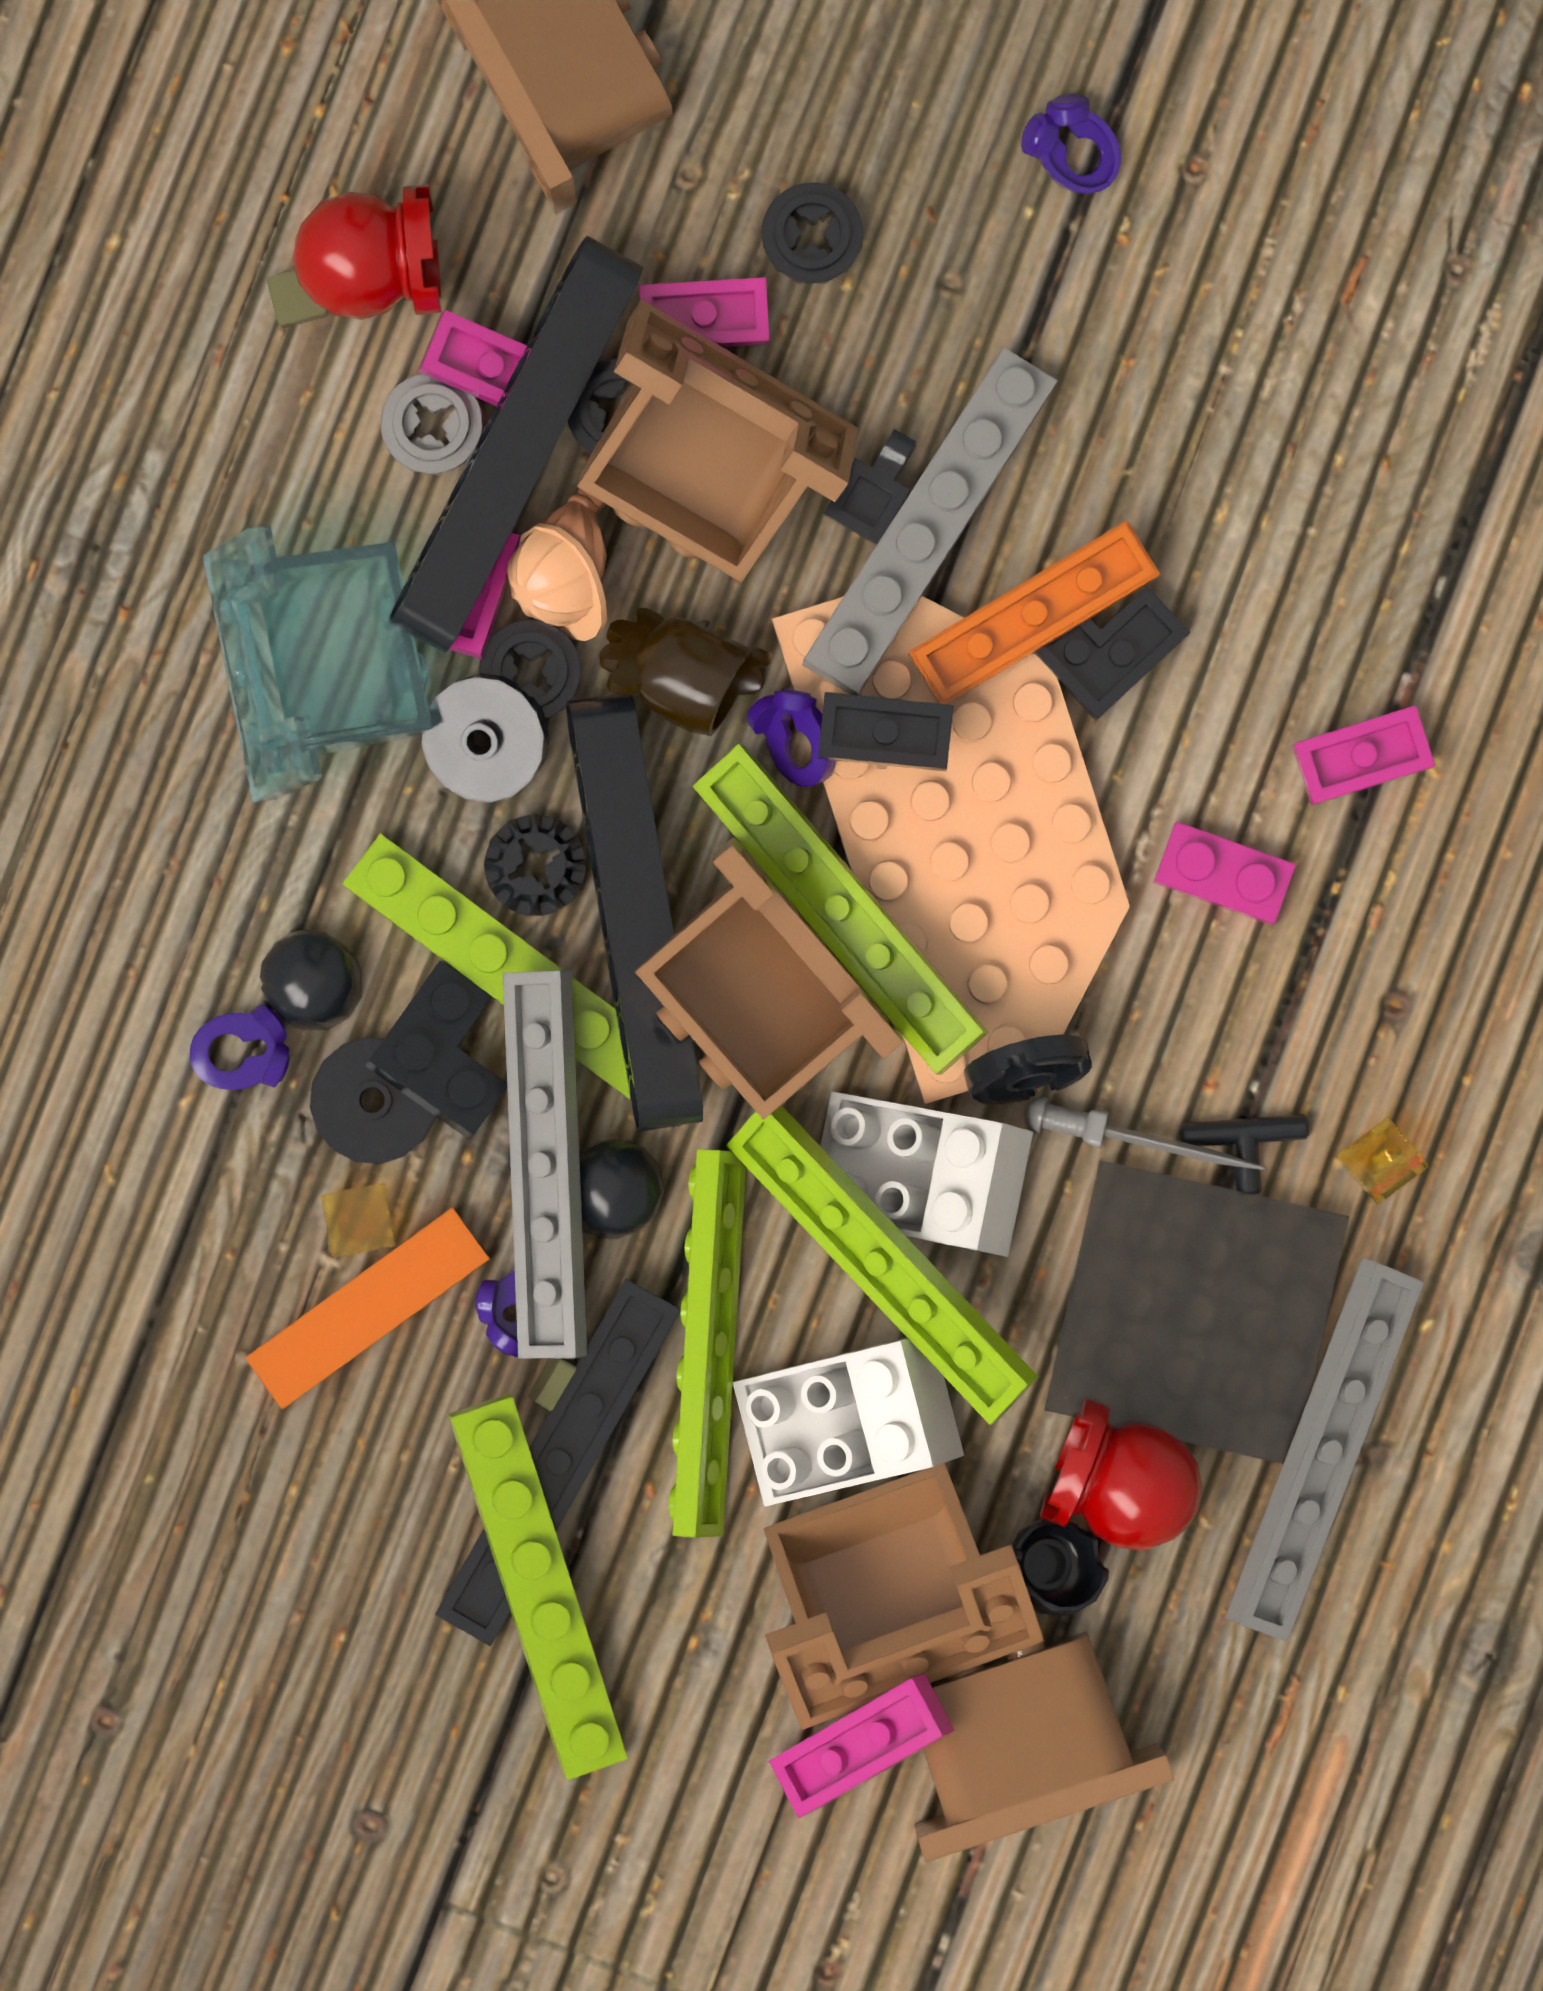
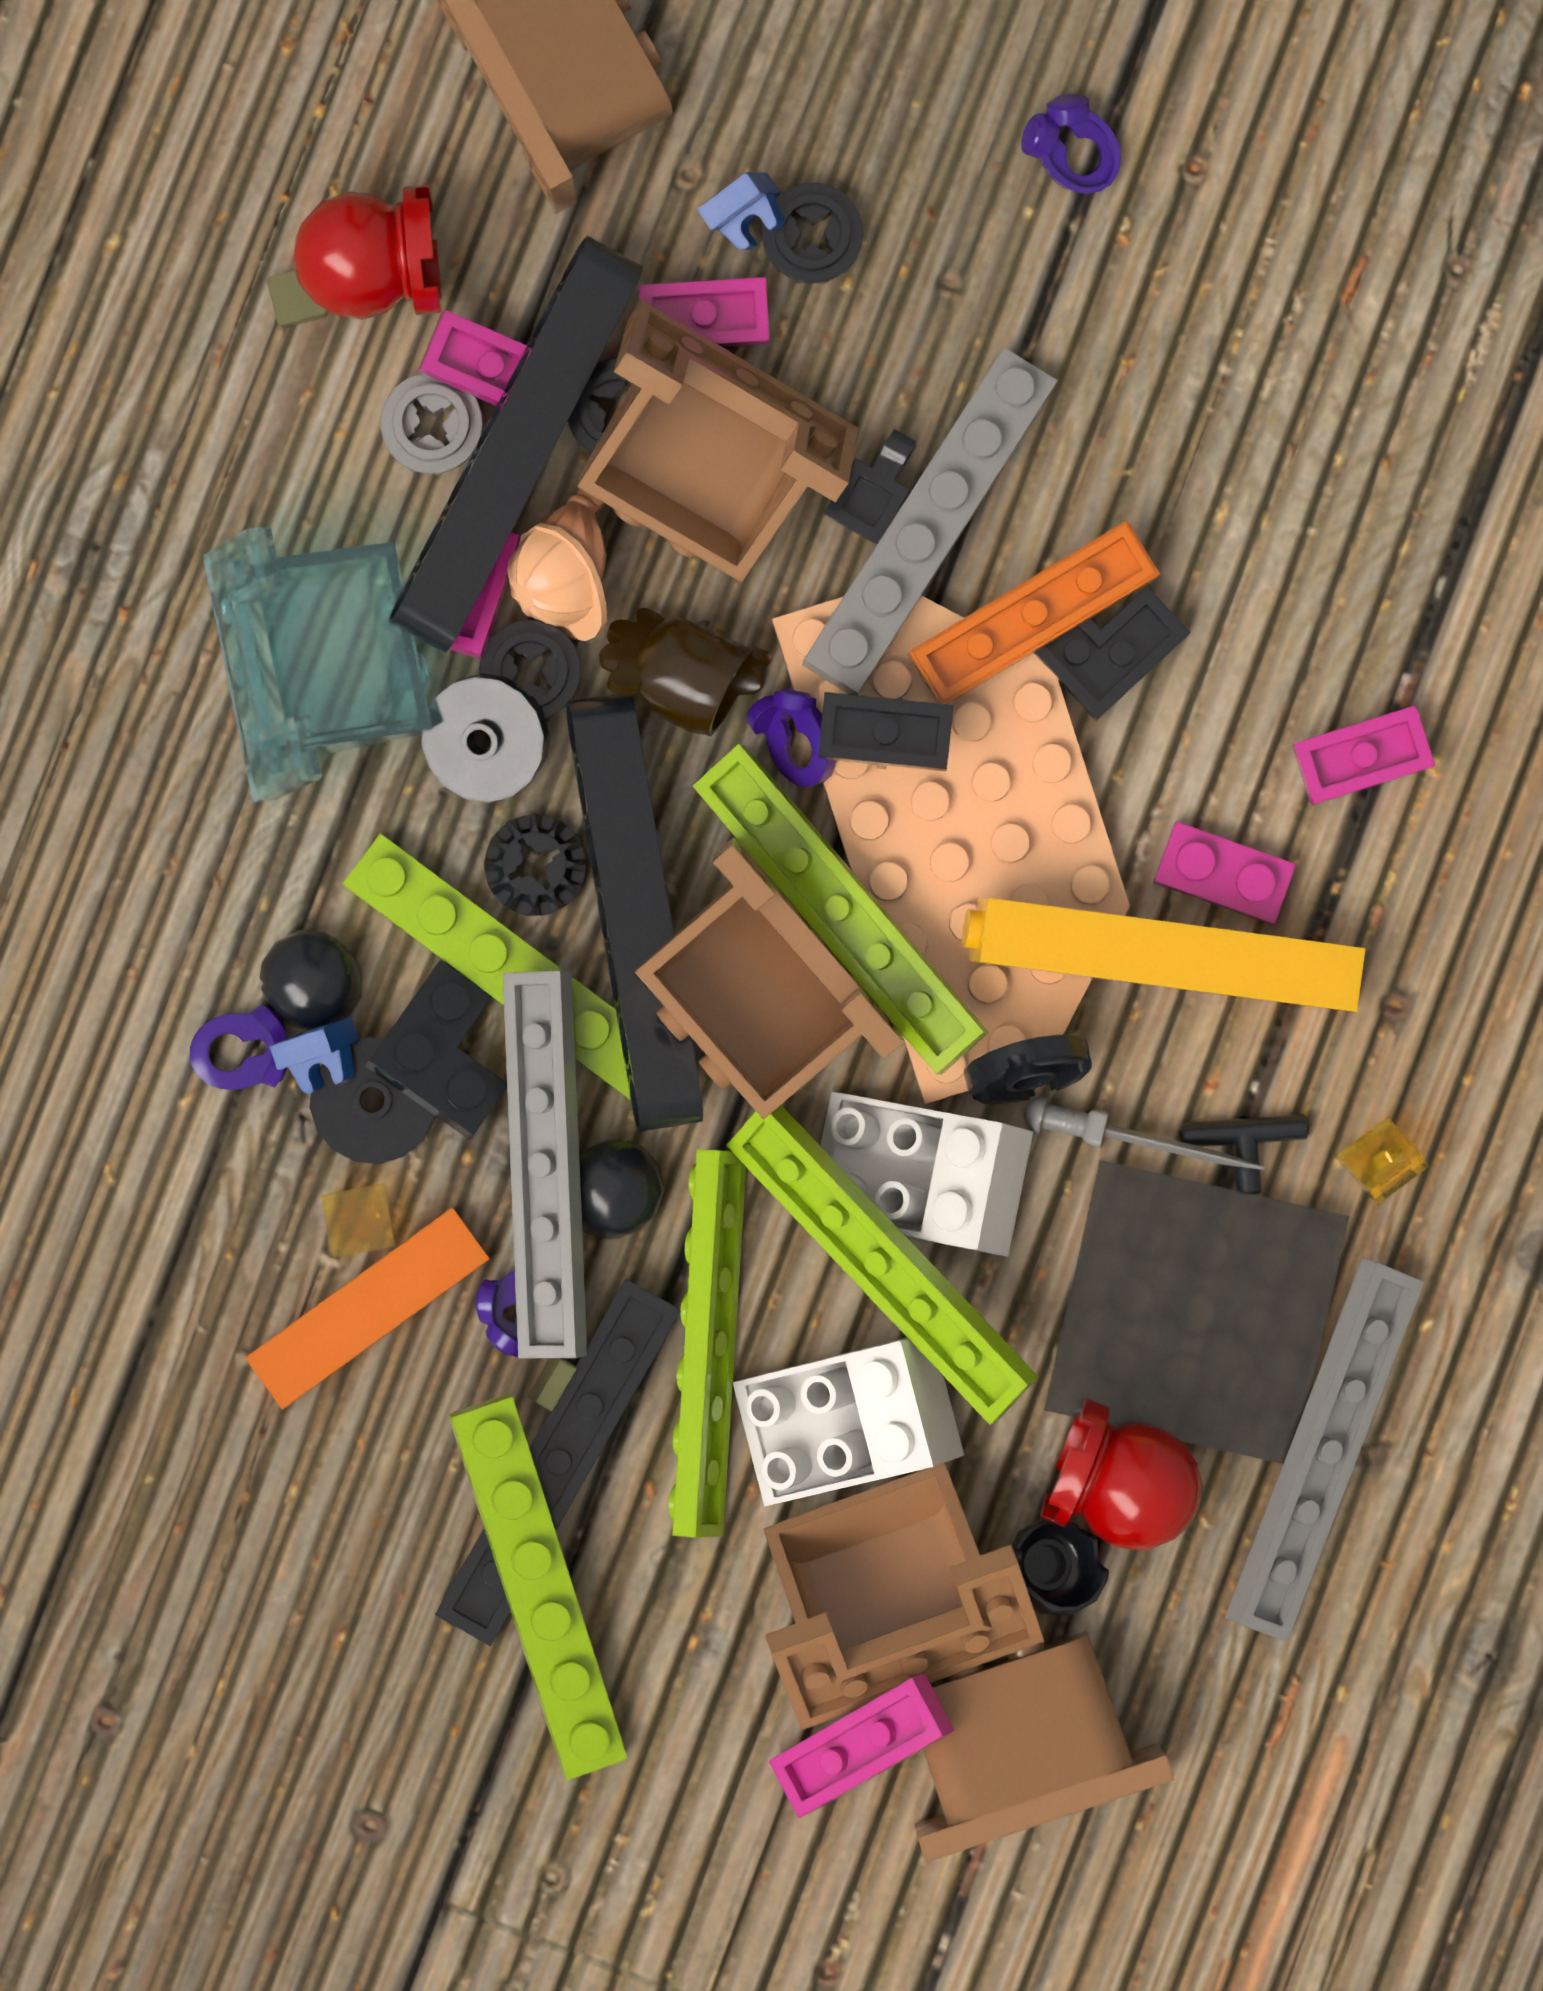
(317, 1046): none -> tile
(738, 203): none -> tile
(1164, 954): none -> yellow brick

